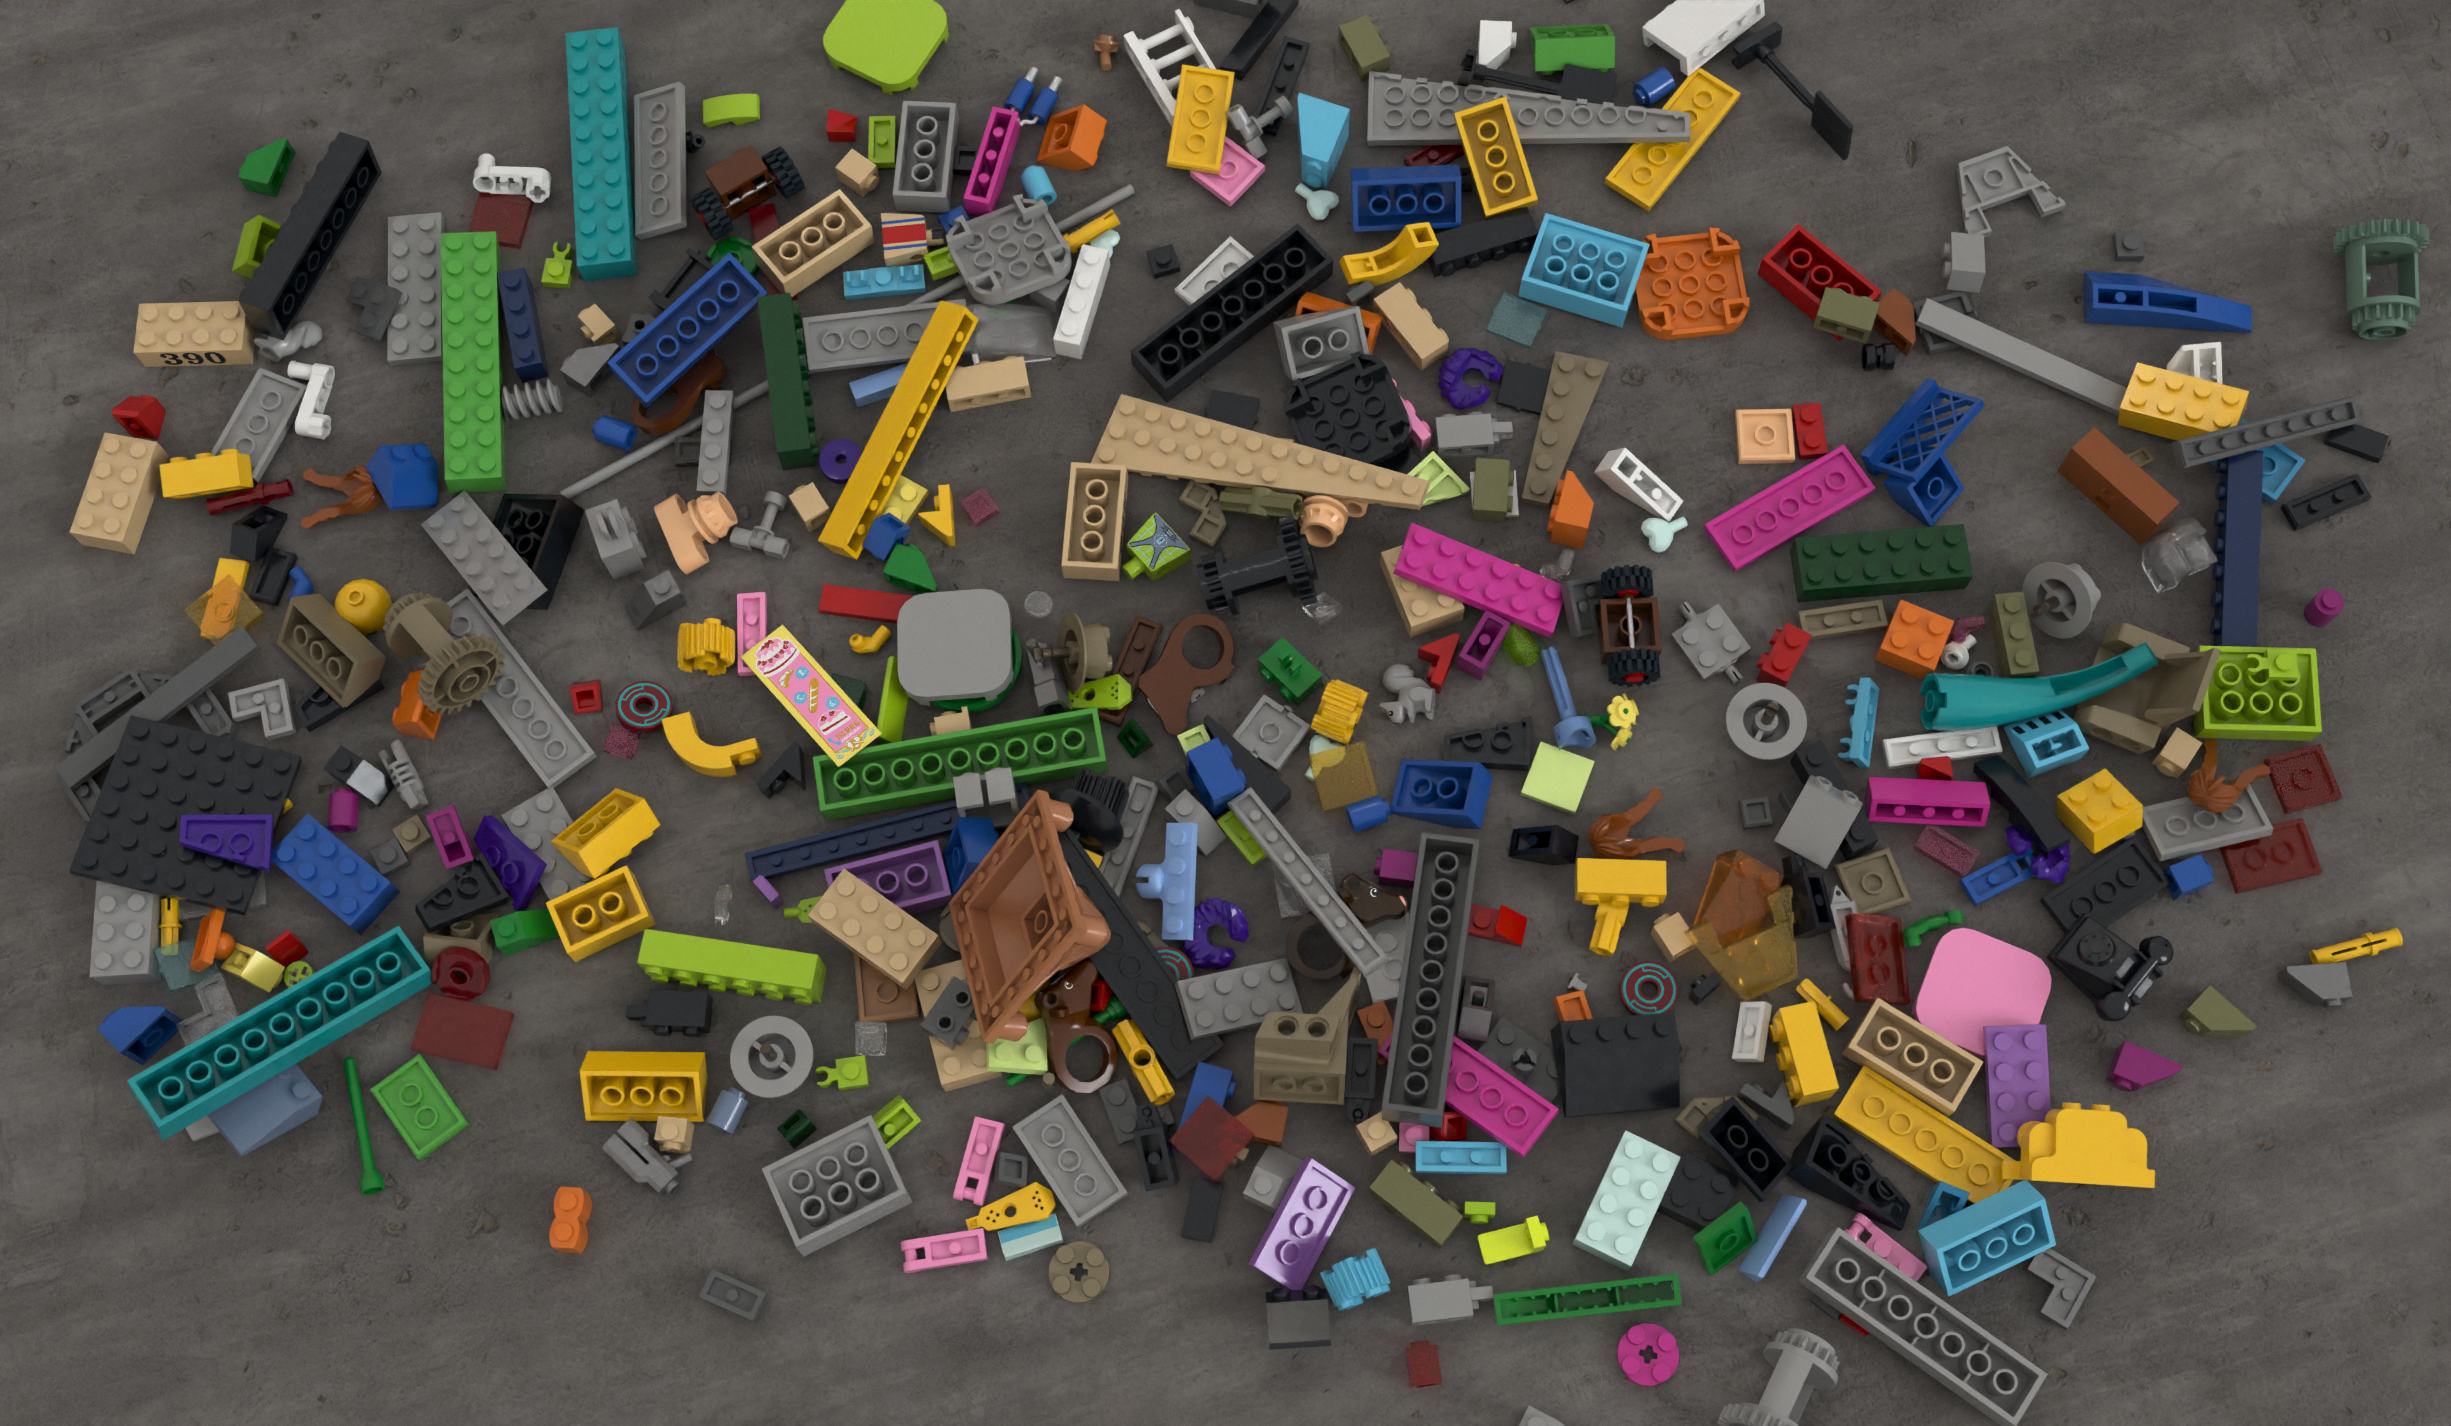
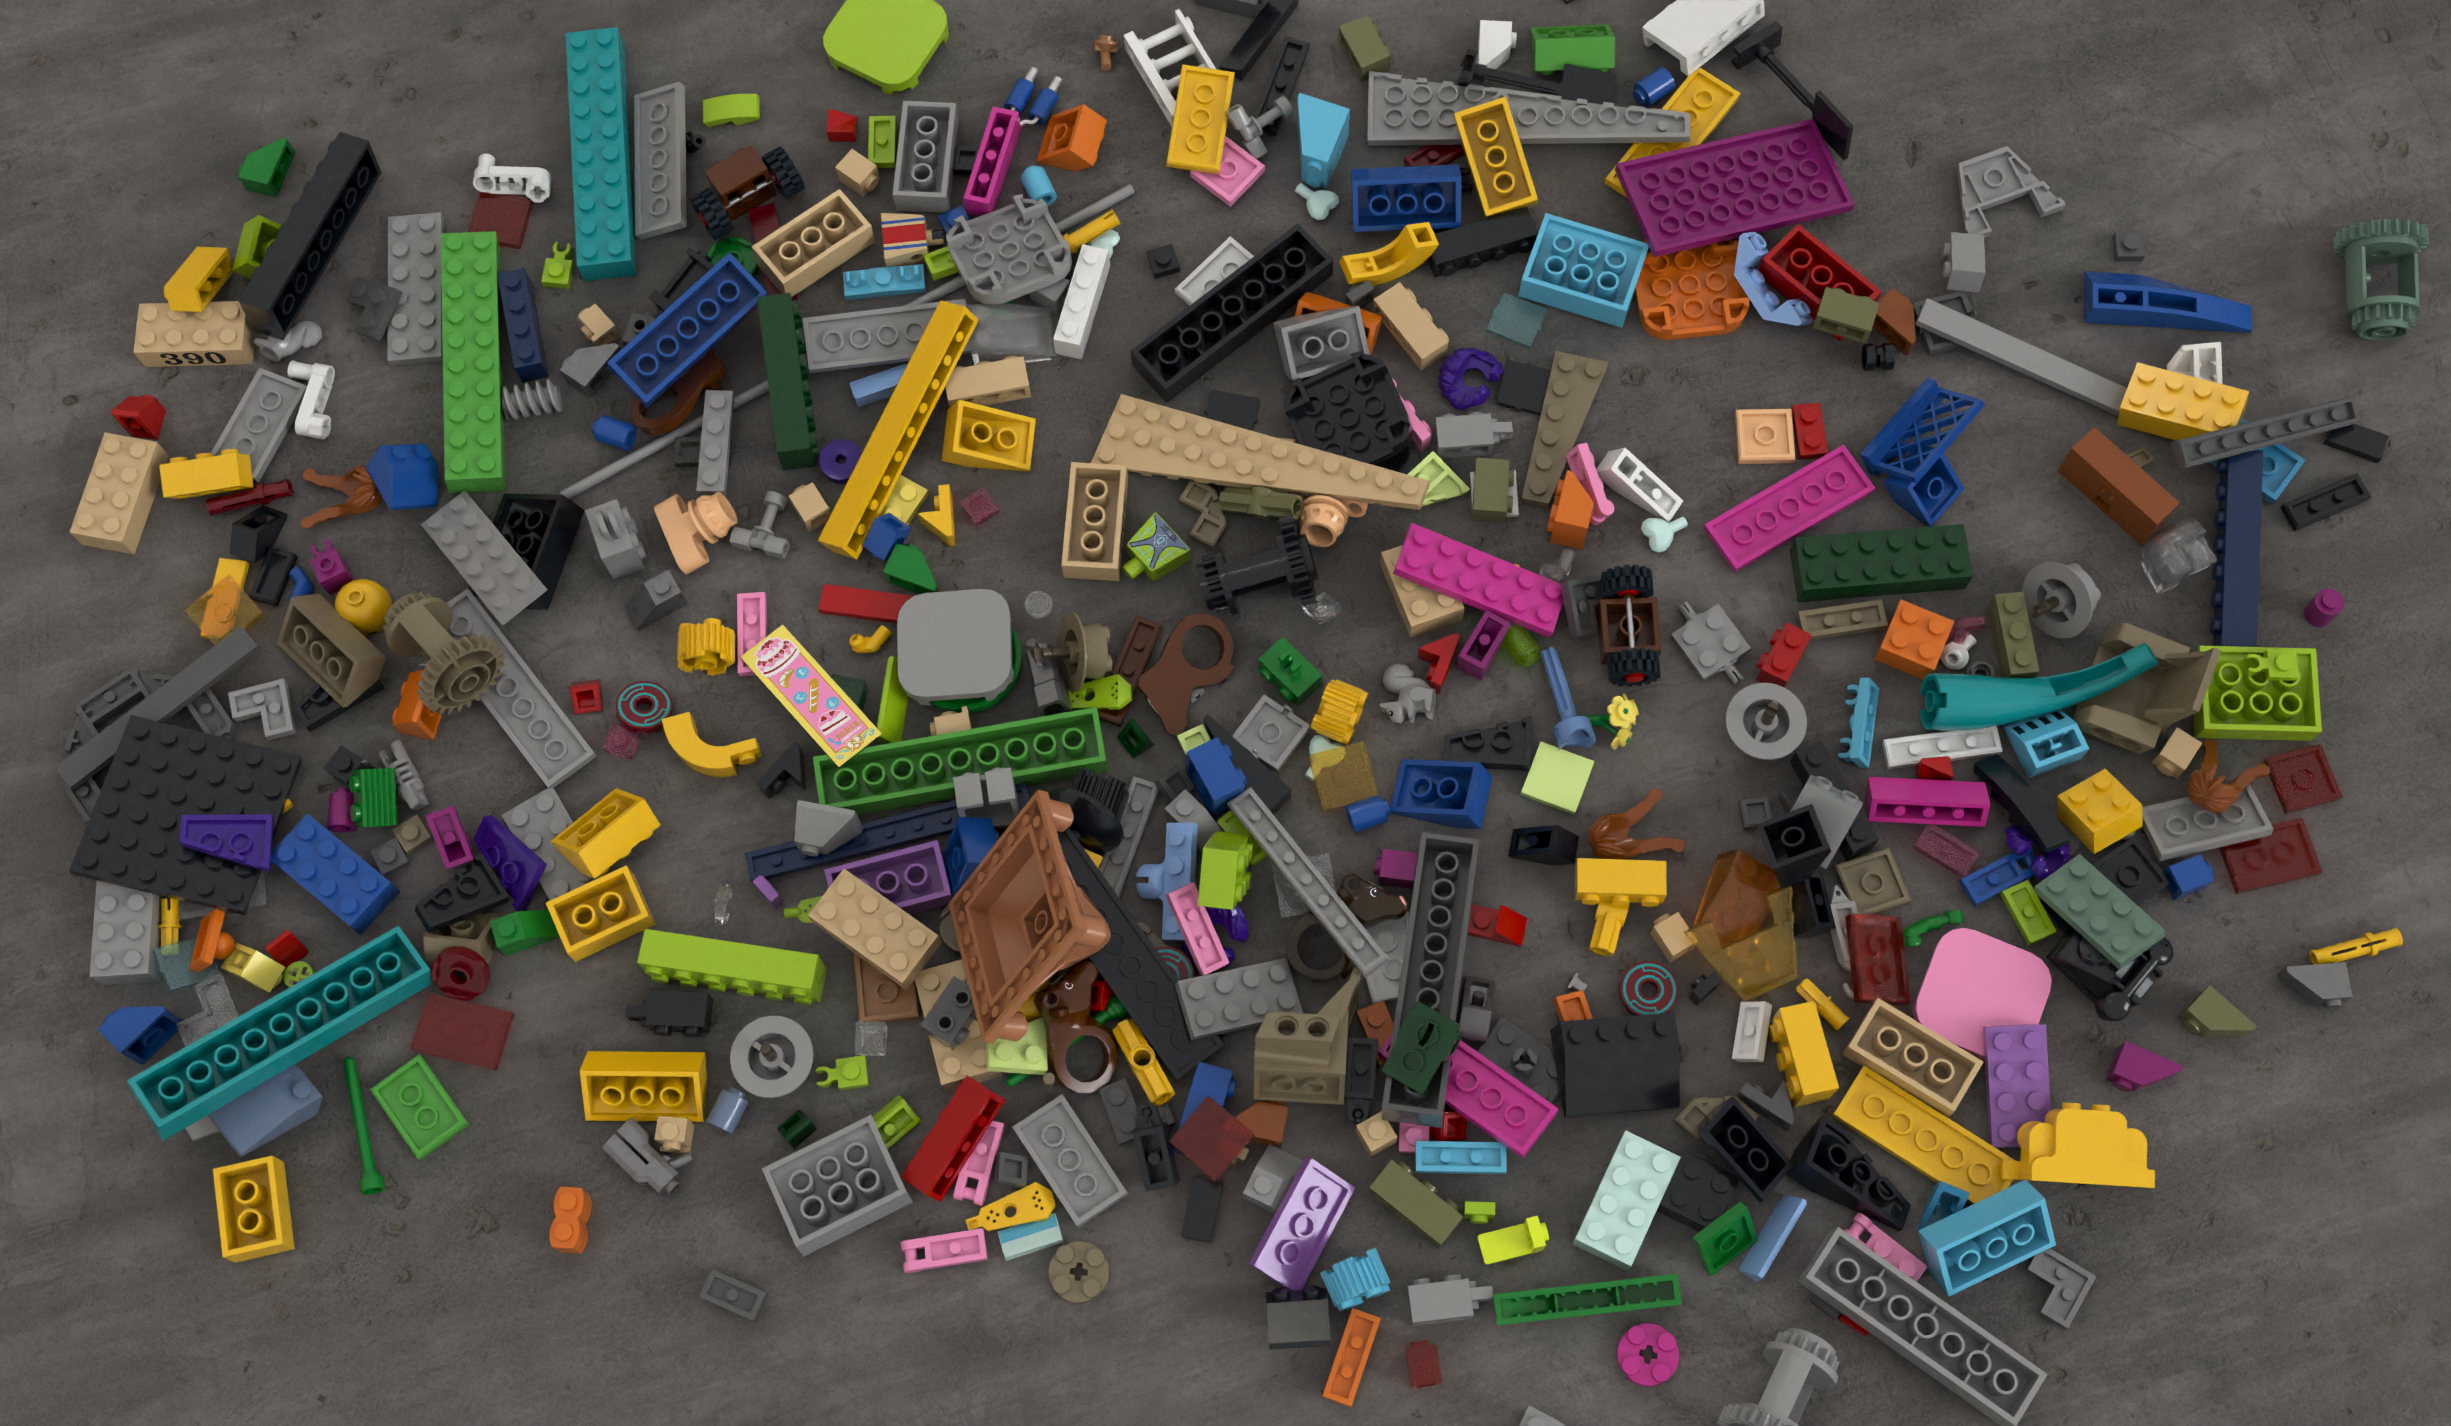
(198, 279): none -> yellow brick
(253, 1209): none -> yellow brick
(330, 568): none -> magenta brick
(373, 797): none -> green brick
(824, 827): none -> light grey slope
(953, 1138): none -> red brick
(987, 438): none -> yellow slope
(1197, 929): none -> bright pink plate
(1224, 870): none -> lime brick
(1351, 1357): none -> orange plate
(1420, 1053): none -> dark green piece
(1583, 466): none -> bright pink plate
(1733, 187): none -> magenta plate
(1750, 253): none -> light blue slope
(1794, 844): none -> black slope
(2028, 912): none -> lime plate
(2099, 911): none -> sand green plate

